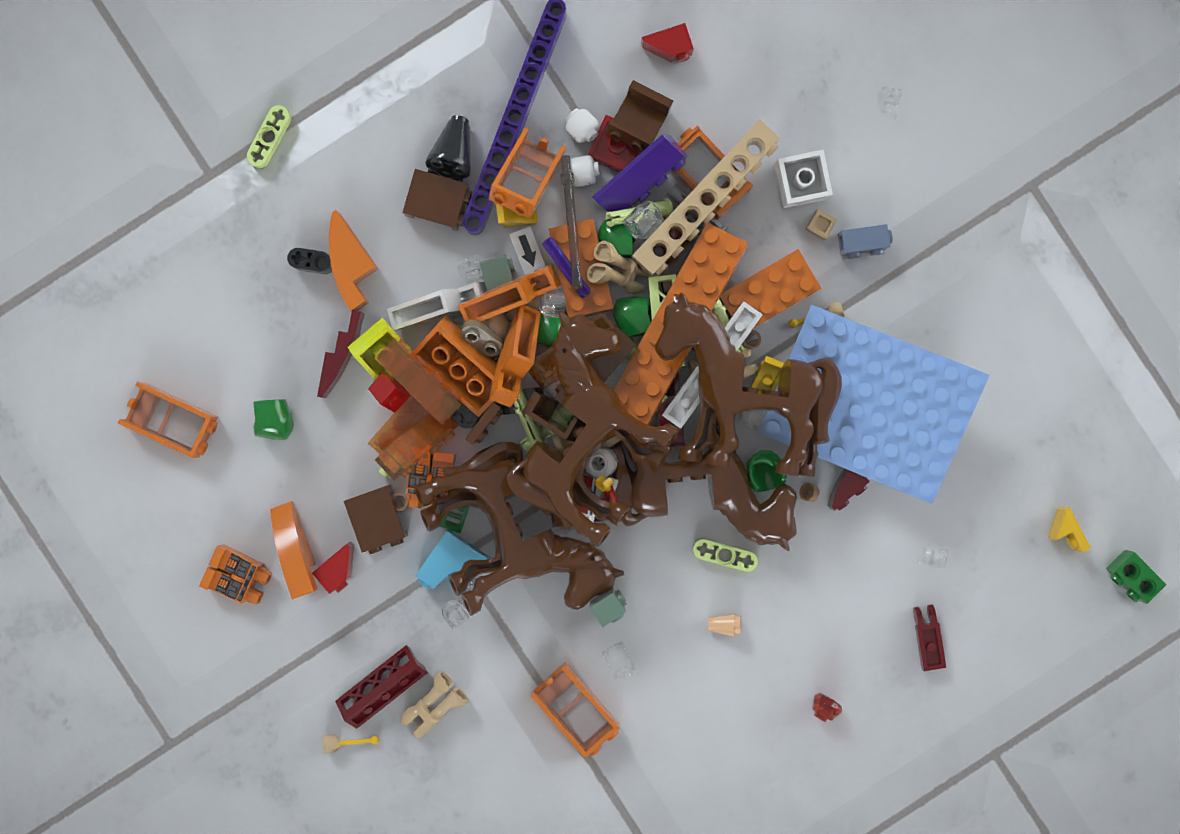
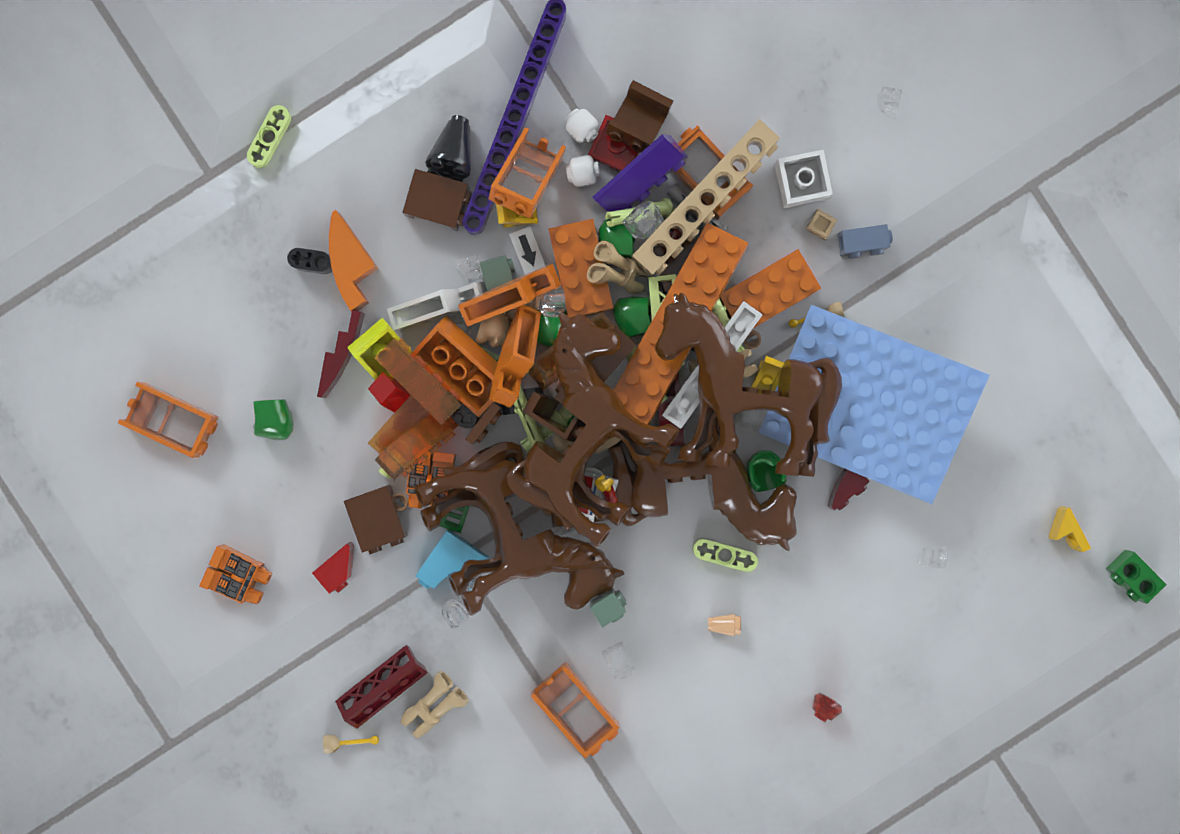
(293, 550): orange slope -> none
(483, 338): dark tan plate -> none
(564, 264): dark purple axle -> none
(567, 181): clear smoke bar -> none
(595, 466): white head -> none
(670, 43): red slope -> none
(804, 489): medium nougat hinge -> none
(929, 640): dark red hinge -> none

